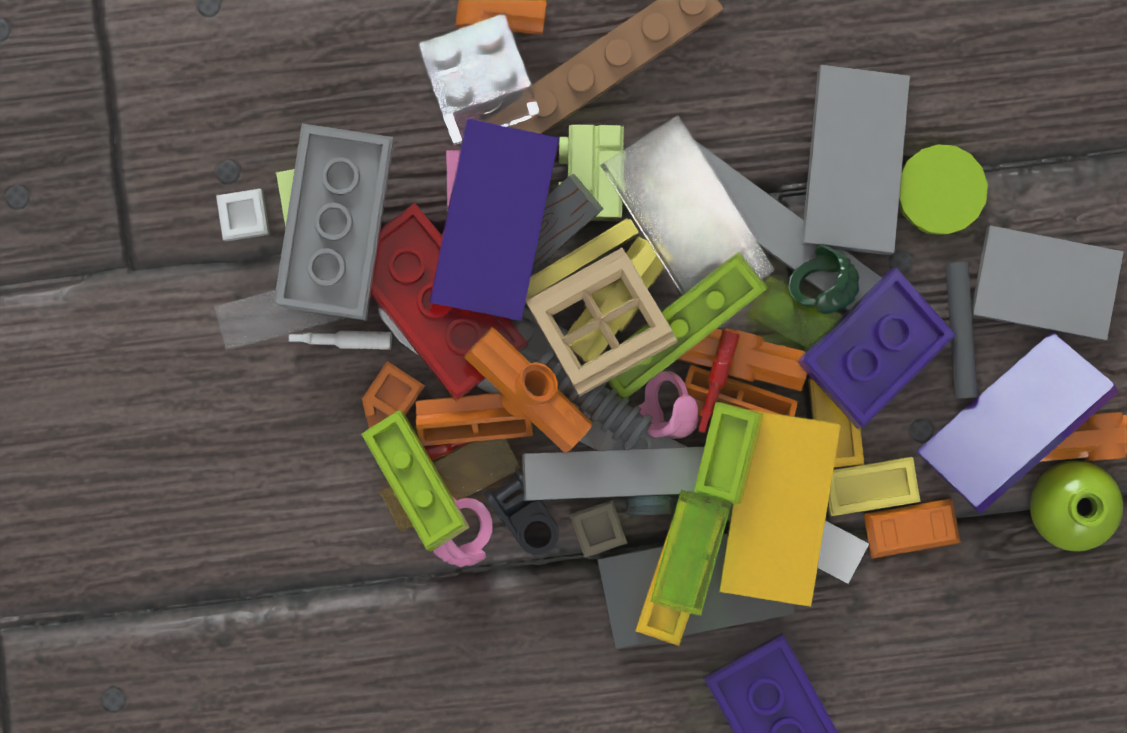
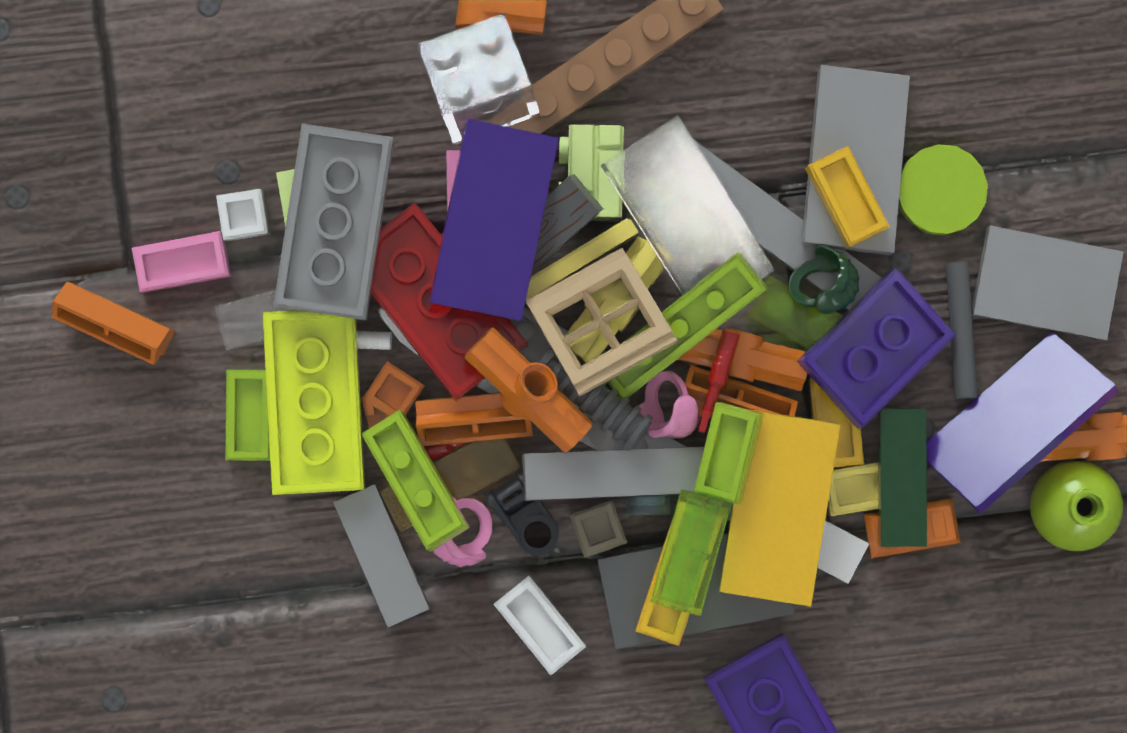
(111, 323): none -> orange piece
(181, 262): none -> bright pink tile
(247, 416): none -> lime tile
(313, 402): none -> neon yellow tile
(382, 555): none -> light grey tile
(540, 625): none -> white tile
(847, 197): none -> yellow tile
(902, 478): none -> dark green tile

